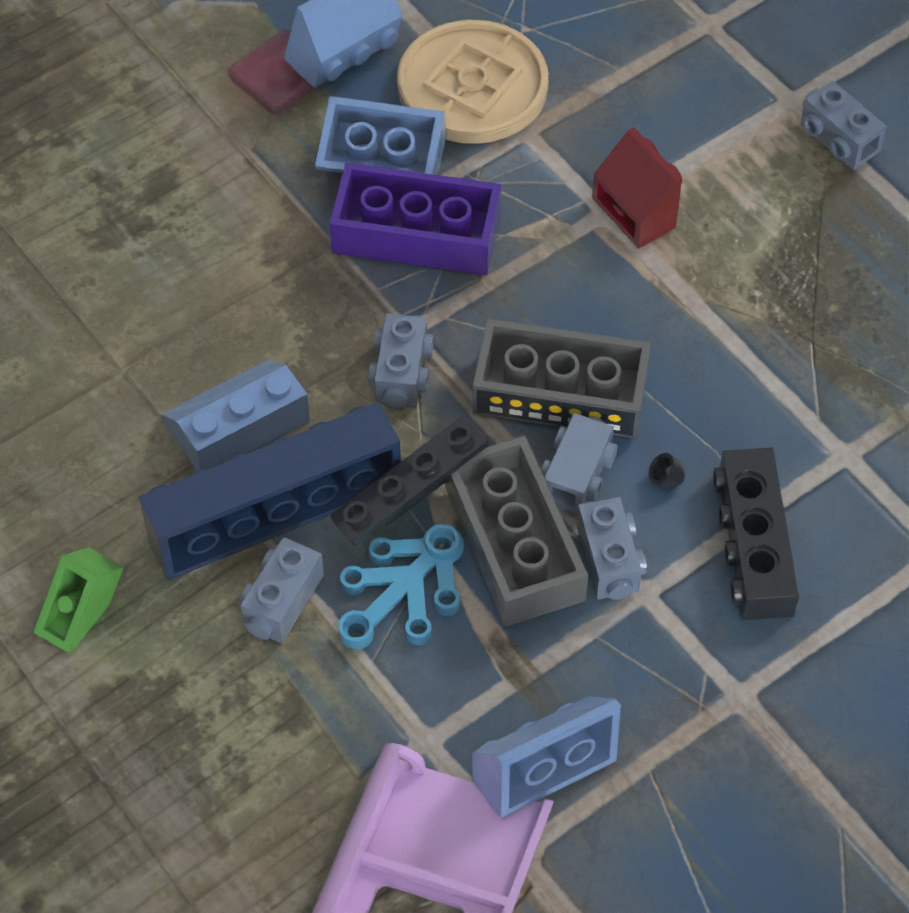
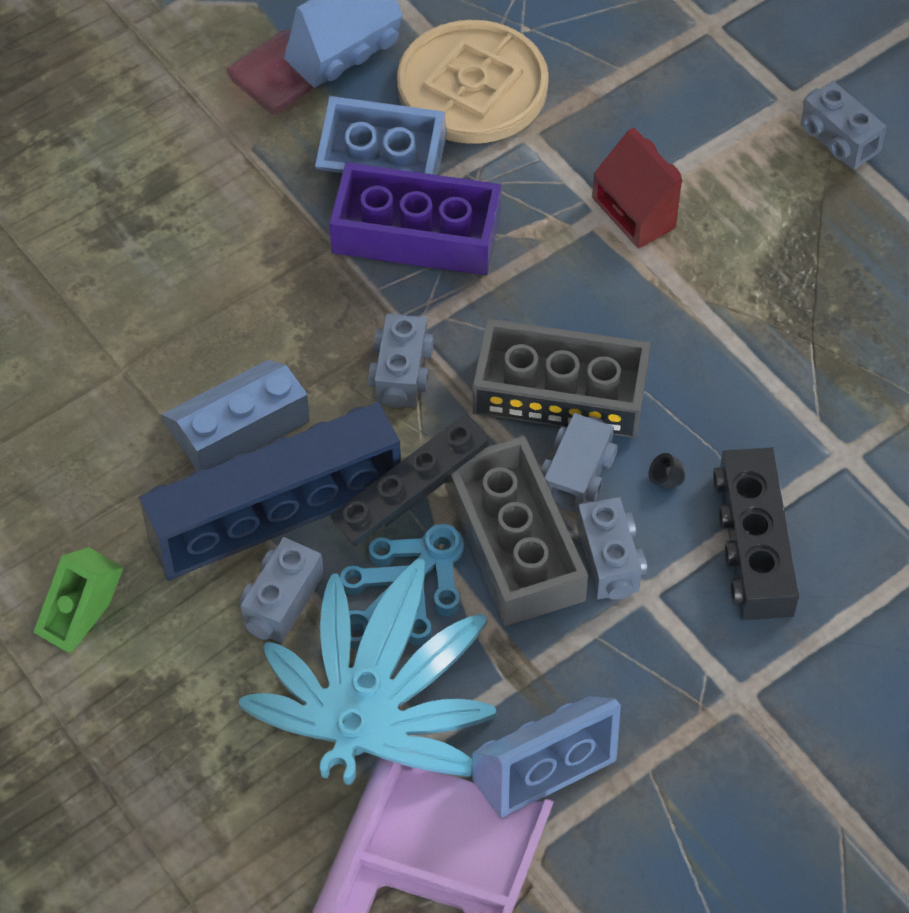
(362, 701): none -> medium azure plant

